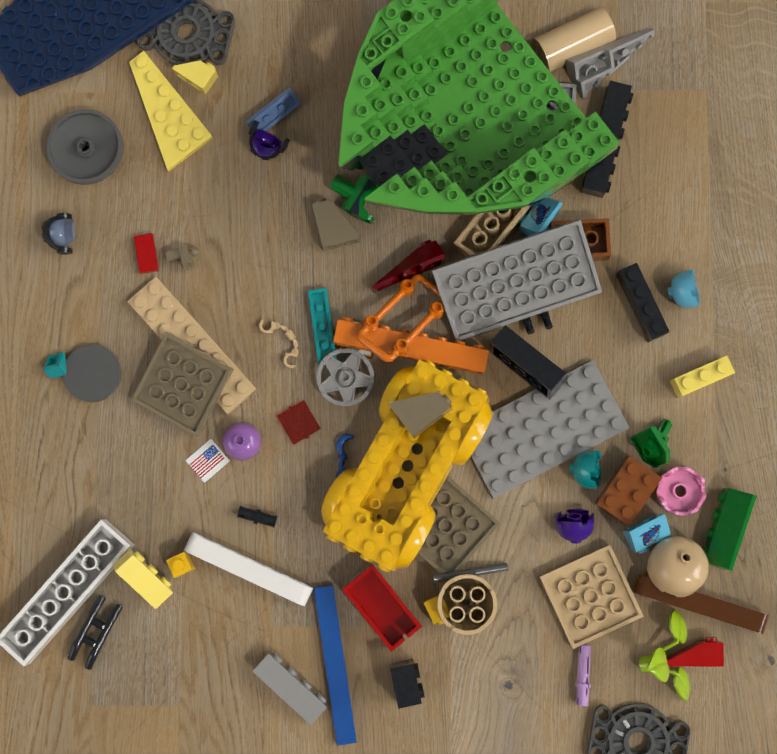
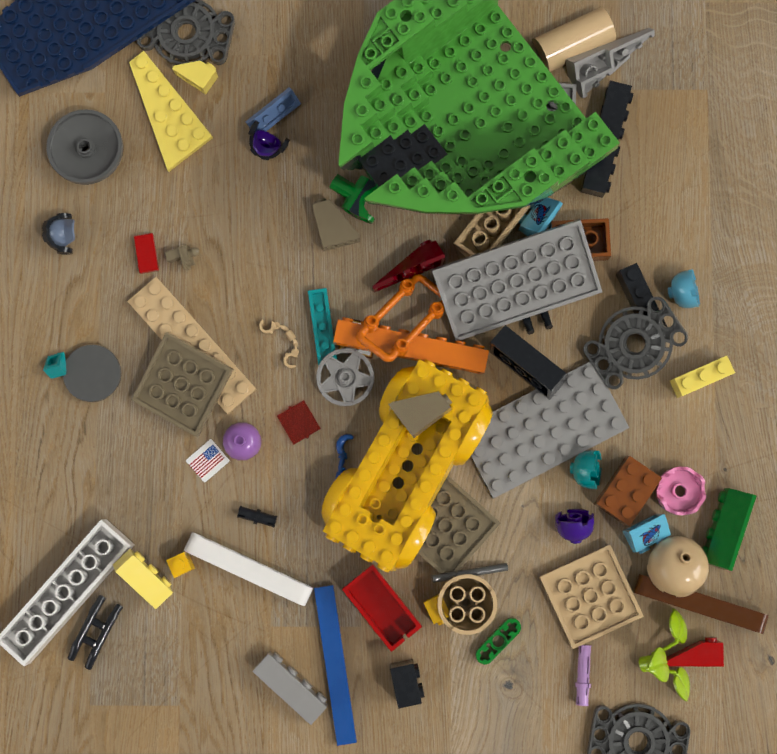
(512, 634): none -> green beam
(616, 349): none -> dark grey piece
(653, 444): green piece -> none

